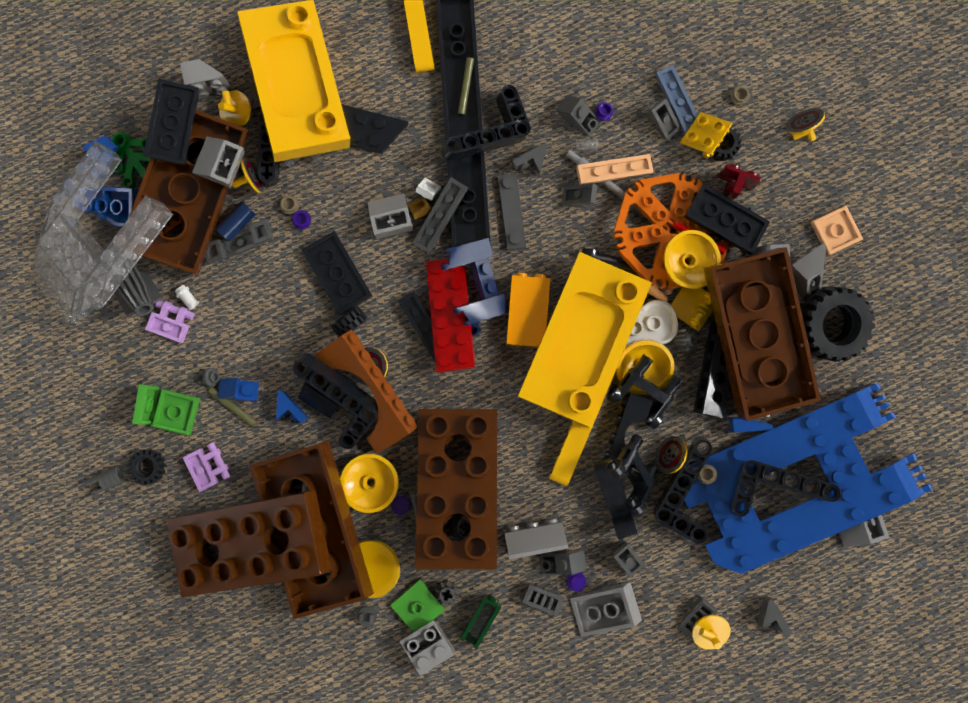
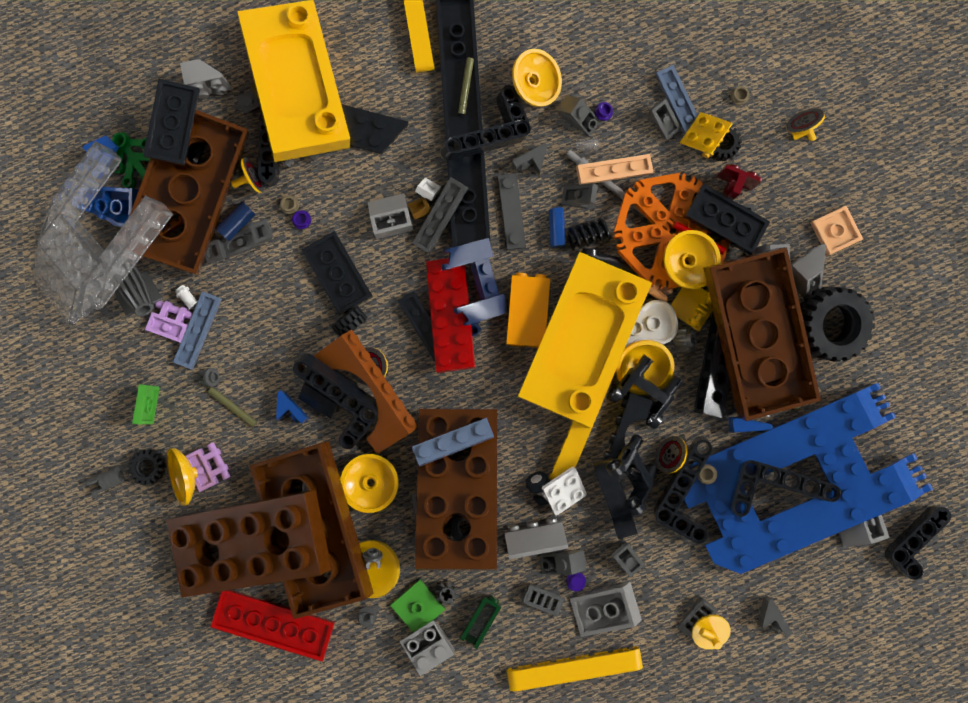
(176, 412): bright green plate -> none
(181, 476): none -> yellow dish
(197, 330): none -> sand blue plate
(219, 161): light grey slope -> none
(235, 107): yellow shield -> none
(238, 390): blue slope -> none
(272, 624): none -> red plate
(372, 555): none -> dark grey plate
(400, 505): dark purple plate -> none
(452, 442): none -> sand blue plate
(542, 72): none -> yellow dish
(557, 228): none -> blue brick
(559, 492): none -> white plate
(576, 669): none -> yellow beam
(588, 232): none -> black piece
(919, 538): none -> black beam

